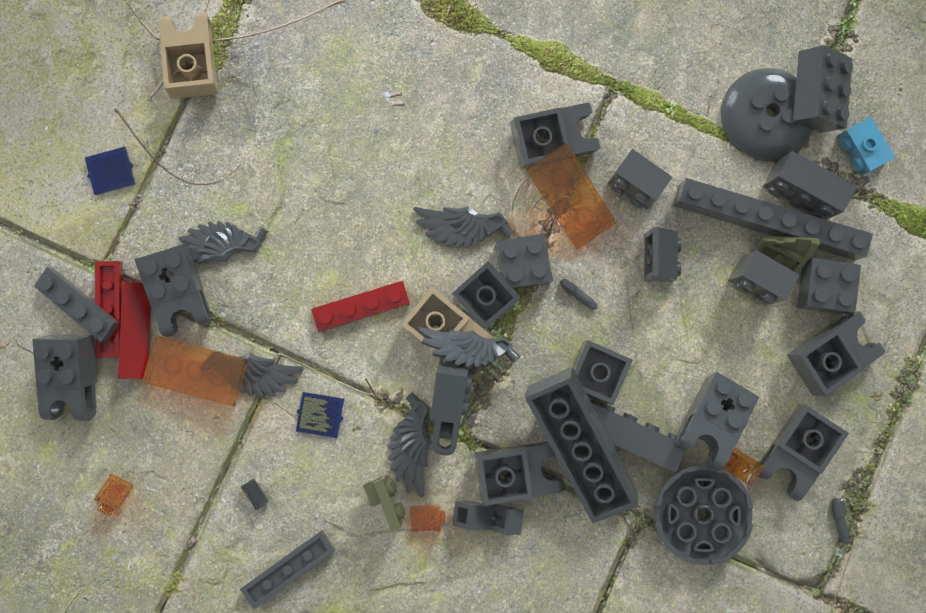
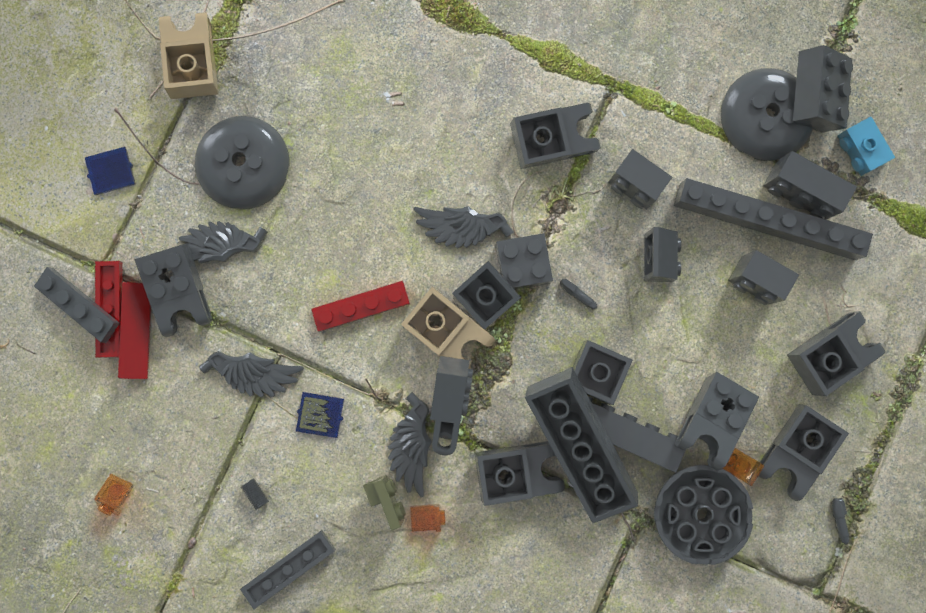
(65, 374): dark grey brick -> none
(195, 371): clear orange tile -> none
(257, 178): none -> dark grey brick
(467, 347): dark grey animal -> none
(491, 517): dark grey brick -> none
(571, 195): clear orange tile -> none
(788, 251): olive wing -> none
(829, 286): dark grey brick -> none

